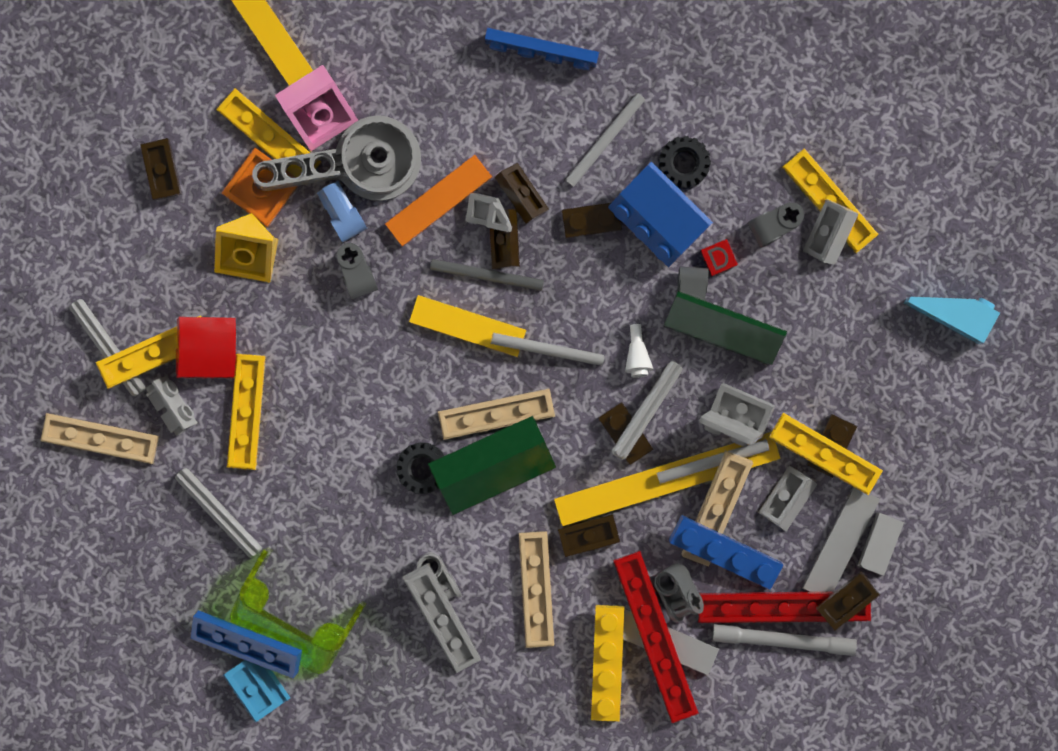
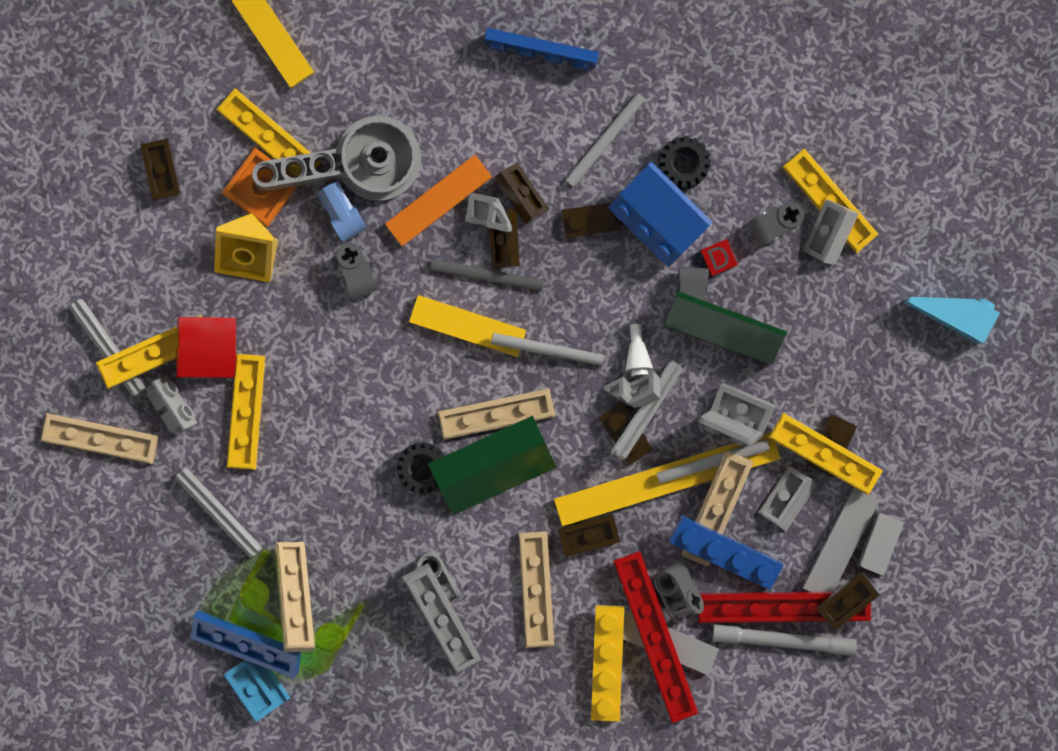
(294, 597): none -> tan tile
(316, 108): bright pink slope -> none
(637, 393): none -> light grey slope

